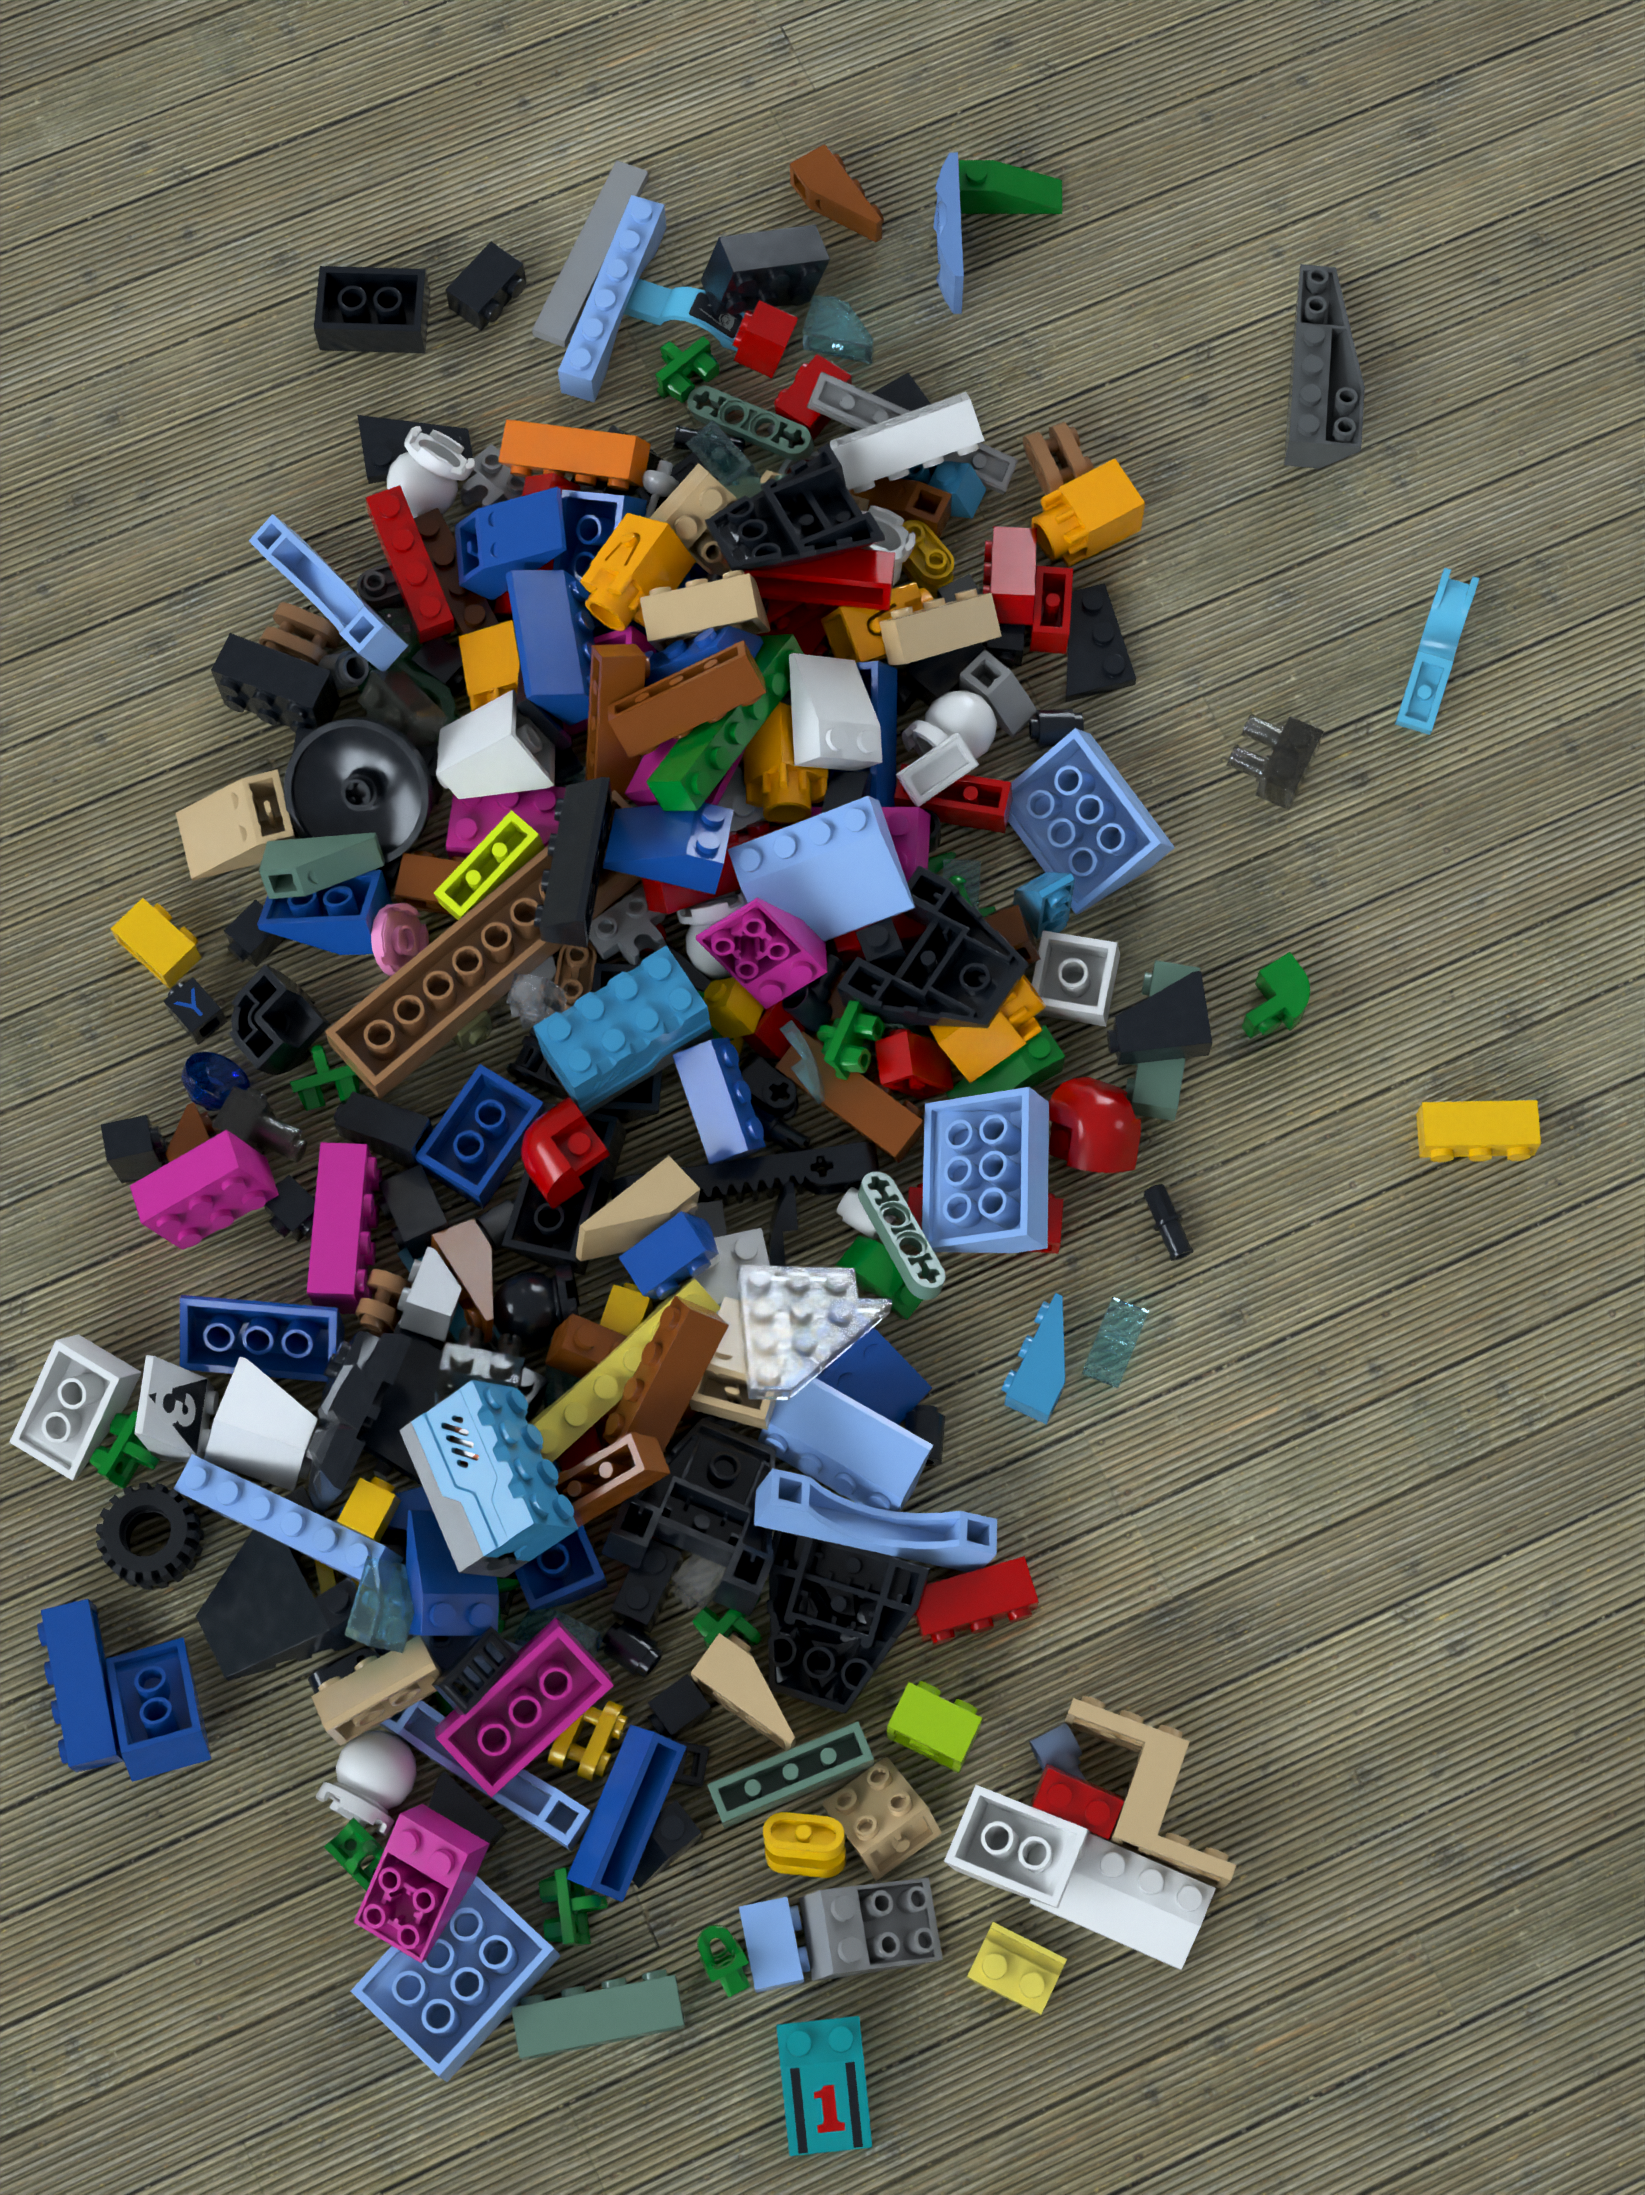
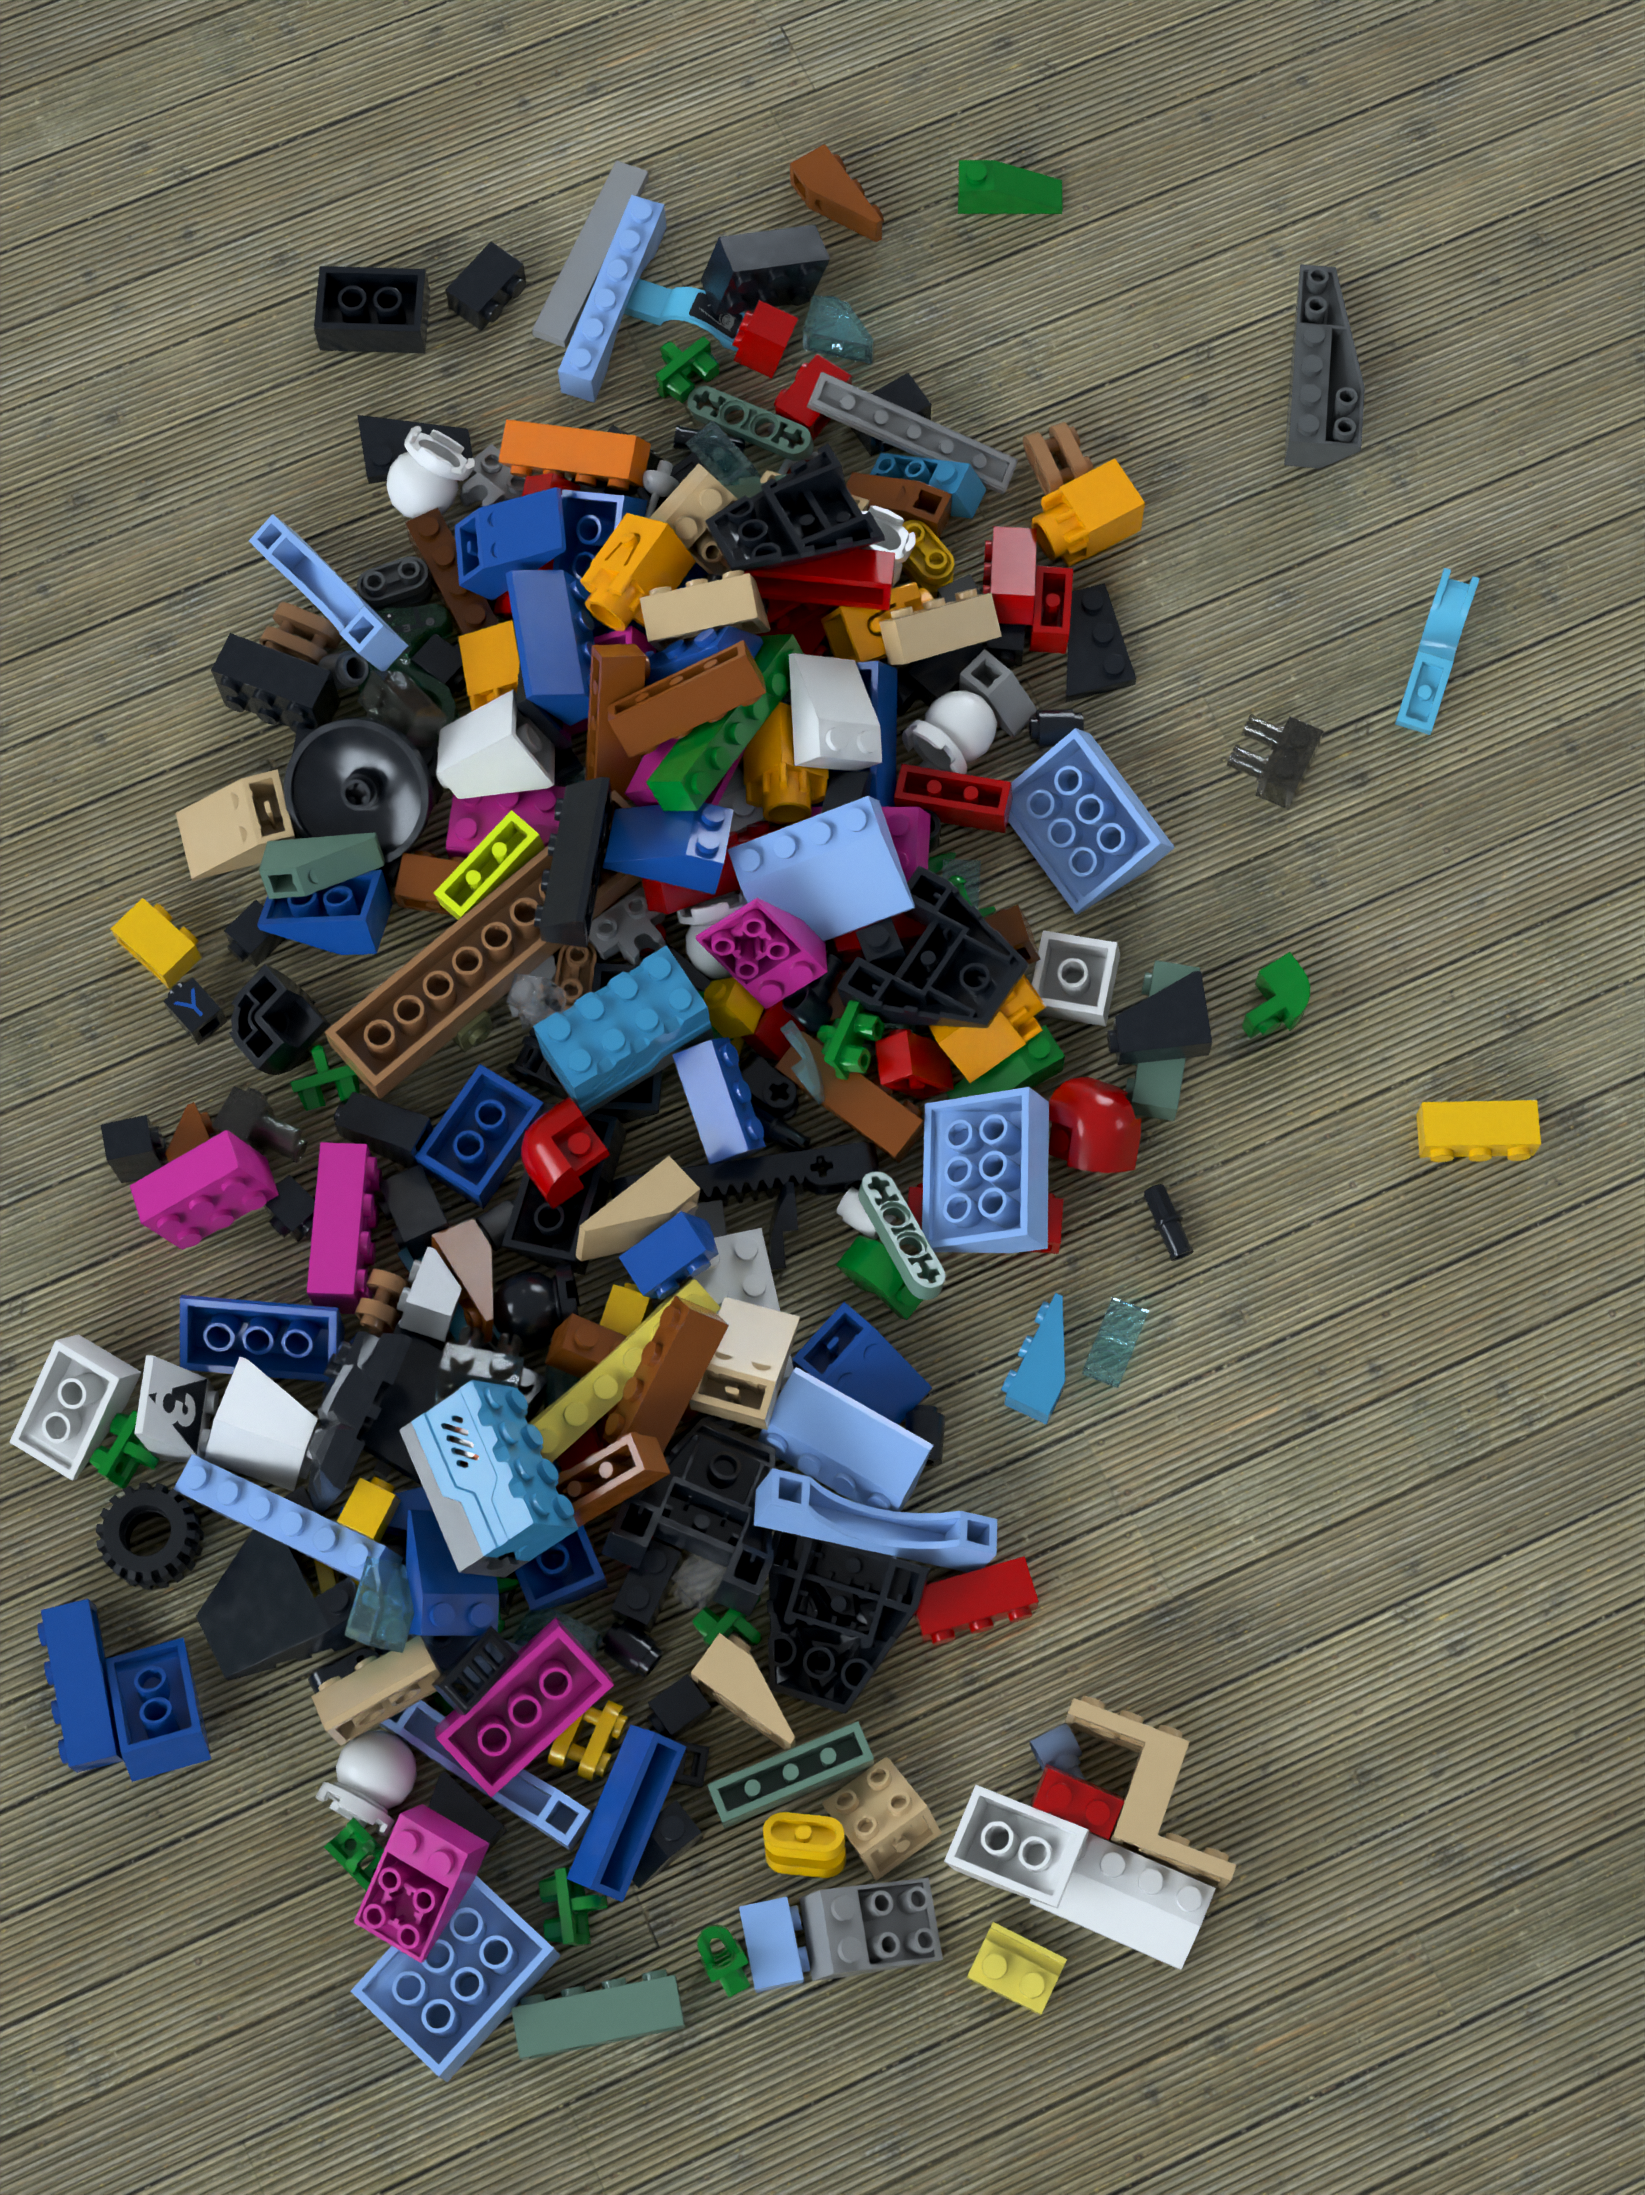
(212, 1073): clear blue piece -> none
(397, 936): bright pink tile -> none
(410, 564): red brick -> none
(799, 1324): clear wing -> none
(824, 2086): teal slope -> none
(908, 441): white brick -> none
(934, 1725): lime brick -> none
(937, 769): white tile -> none
(949, 234): medium blue slope -> none
(1046, 901): dark azure slope -> none

